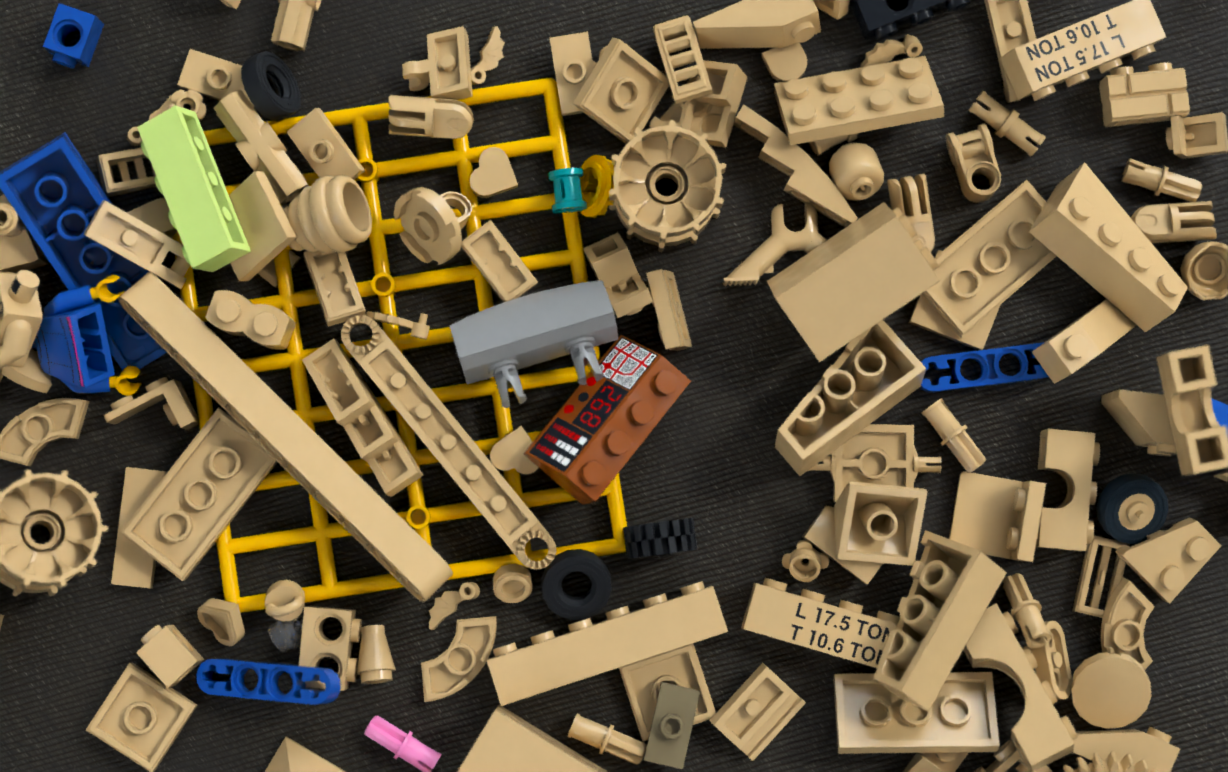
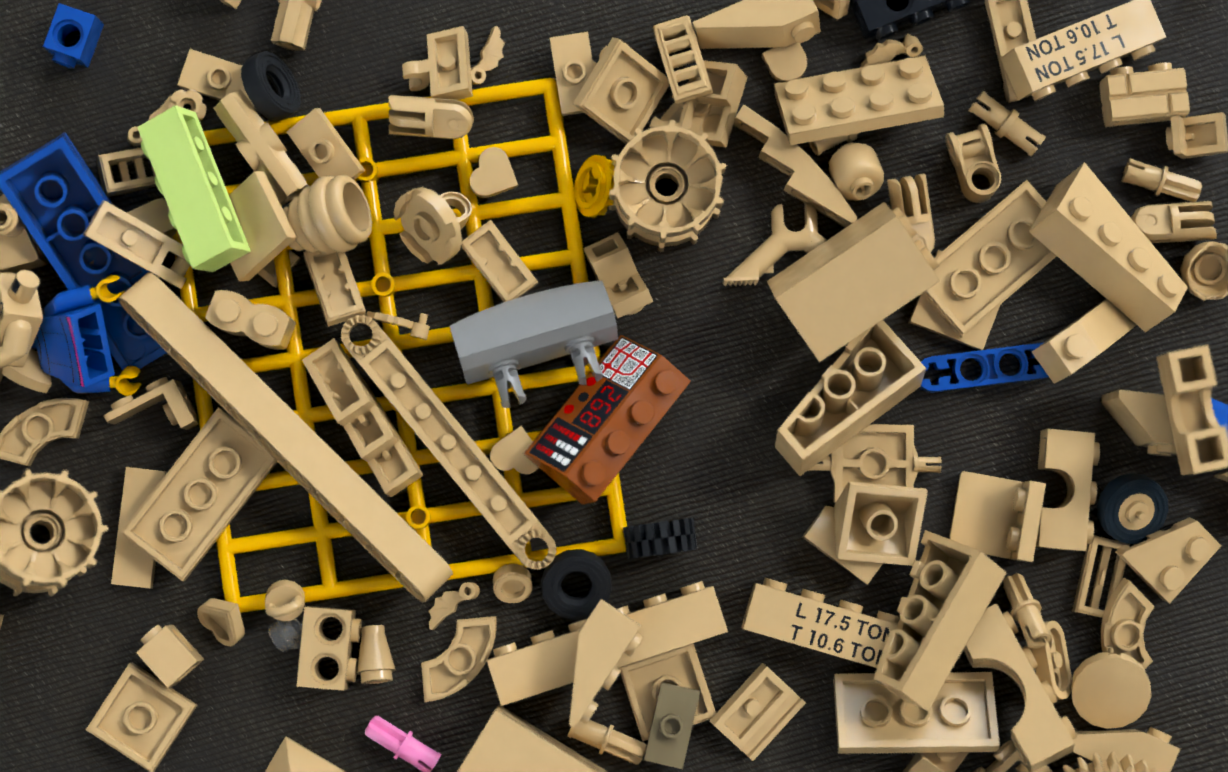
(268, 678): blue beam -> none
(567, 190): teal bush -> none
(599, 648): none -> tan slope
(669, 310): tan plate -> none
(805, 571): tan plate -> none
(954, 435): tan axle -> none

